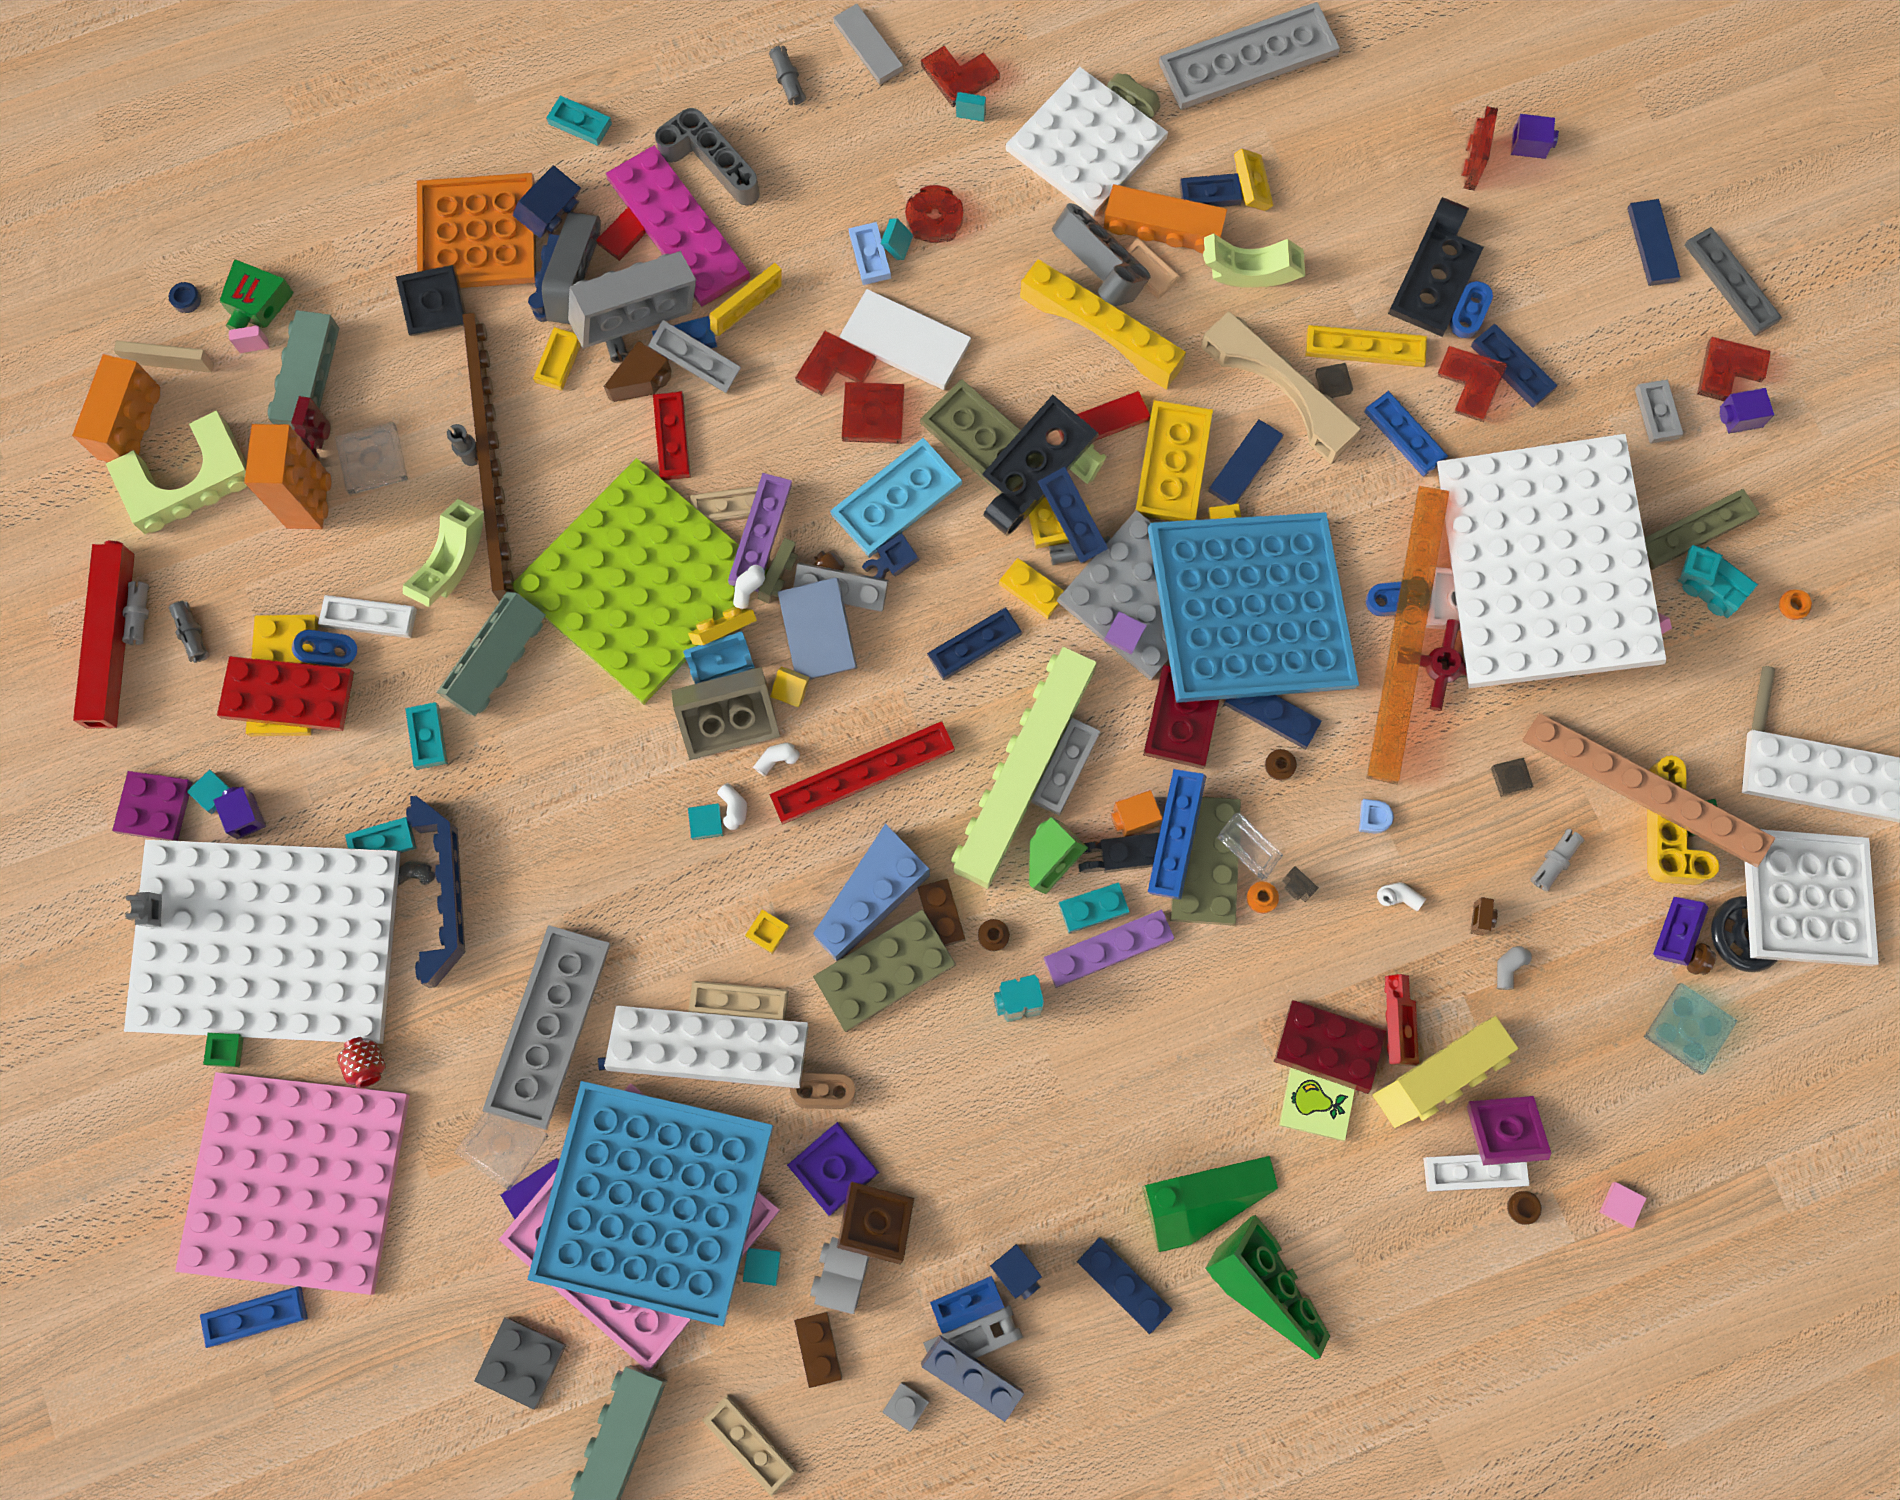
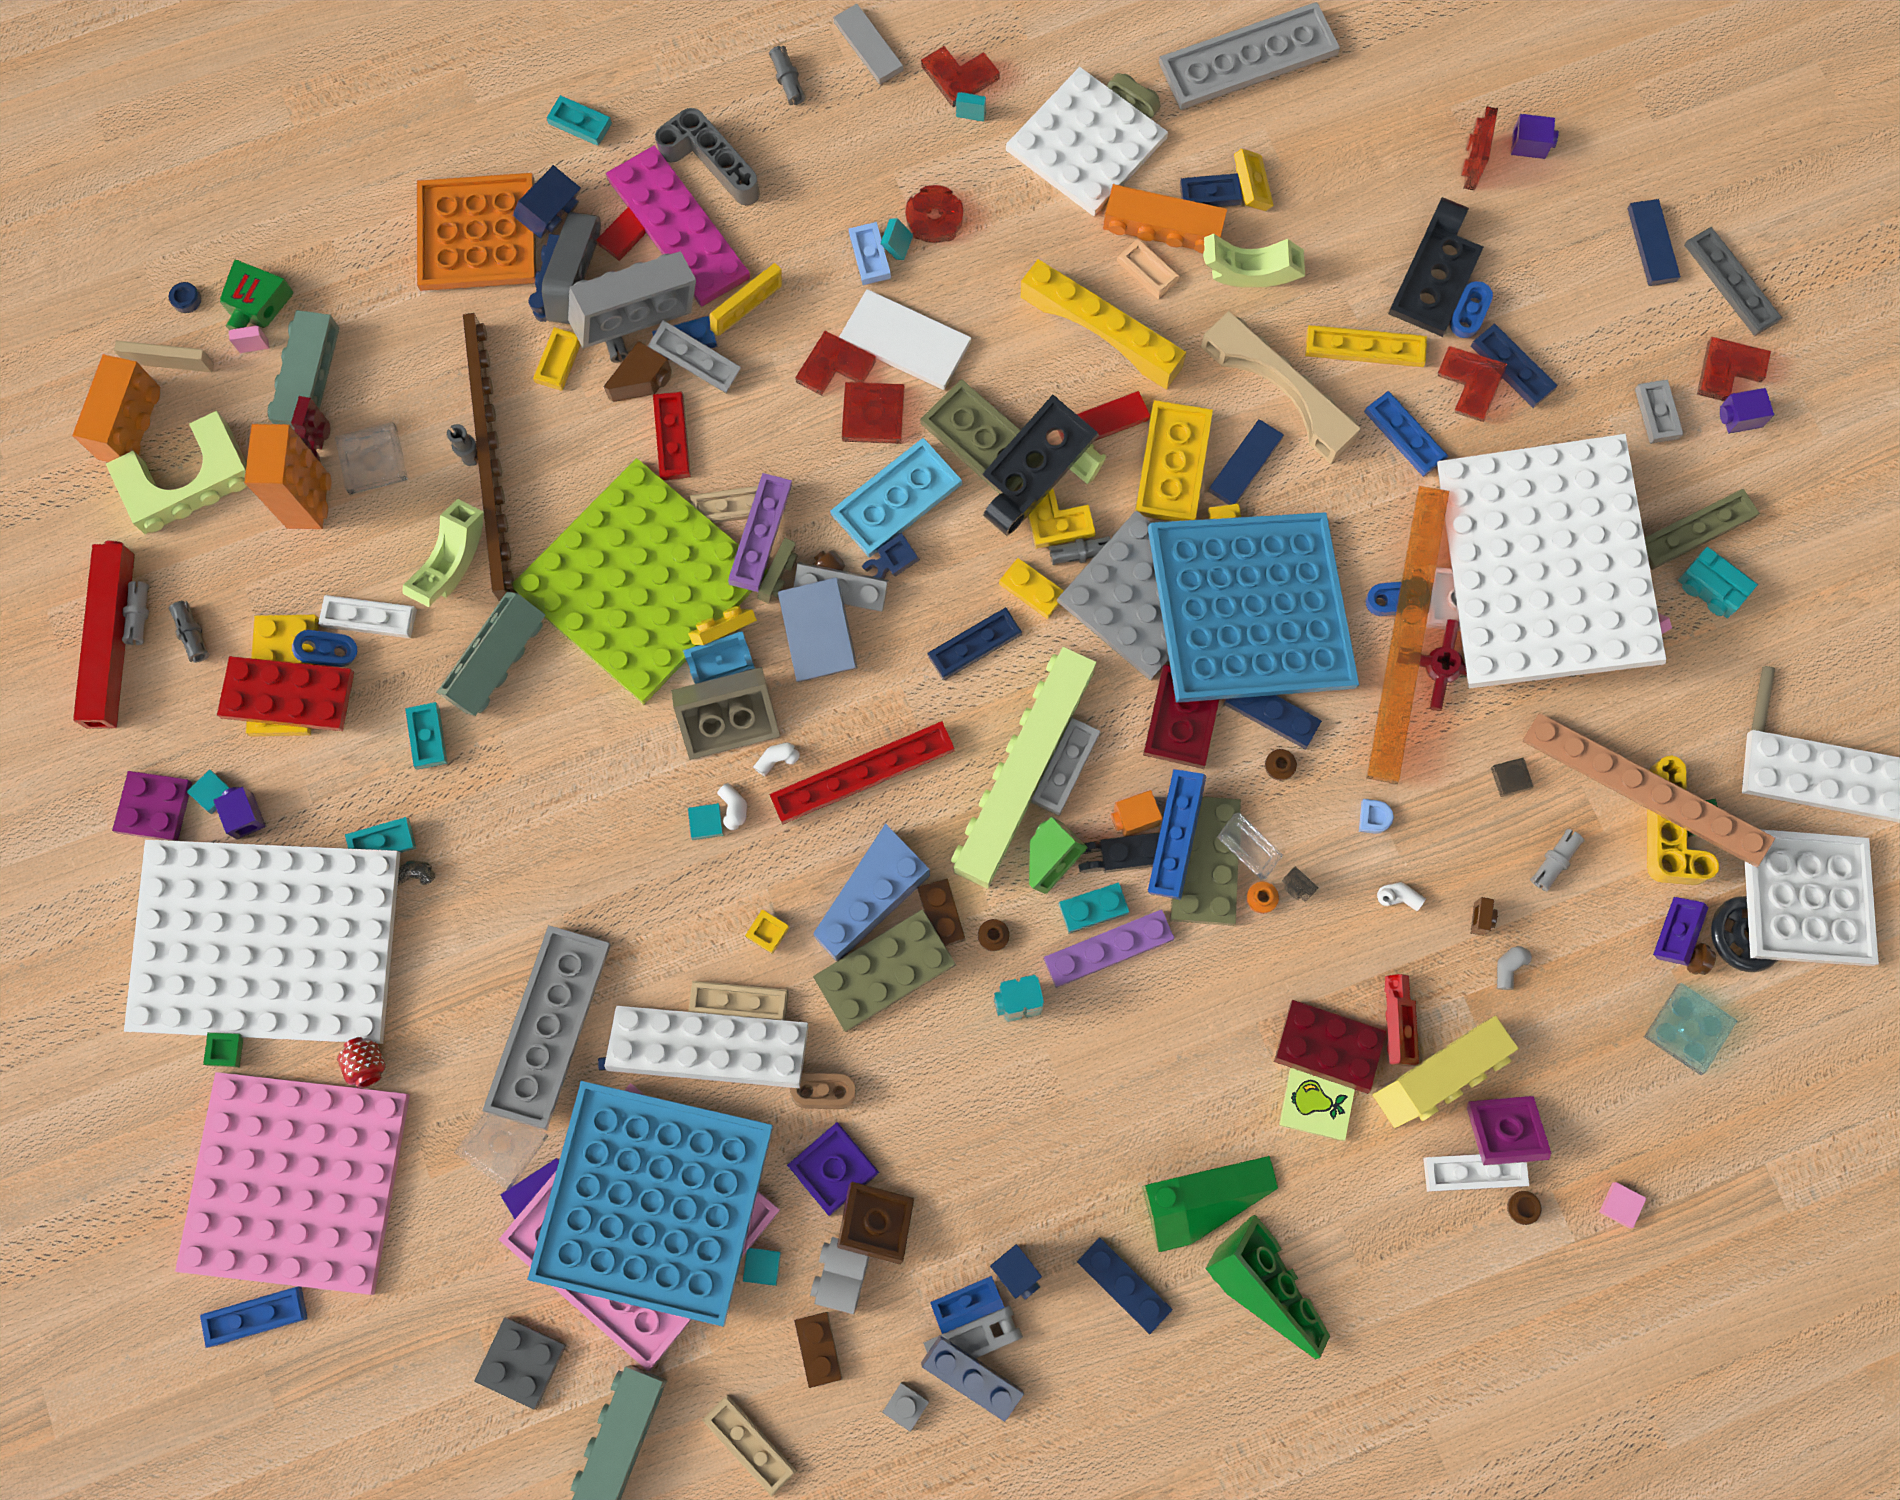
(145, 909): dark grey plate -> none
(431, 300): black tile -> none
(436, 964): dark blue slope -> none
(746, 584): white arm -> none
(789, 686): yellow tile -> none
(1072, 515): dark blue plate -> none
(1120, 272): dark grey beam -> none
(1125, 632): medium lavender tile -> none
(1334, 380): clear smoke plate -> none
(1701, 565): teal tile -> none
(1802, 600): orange plate -> none

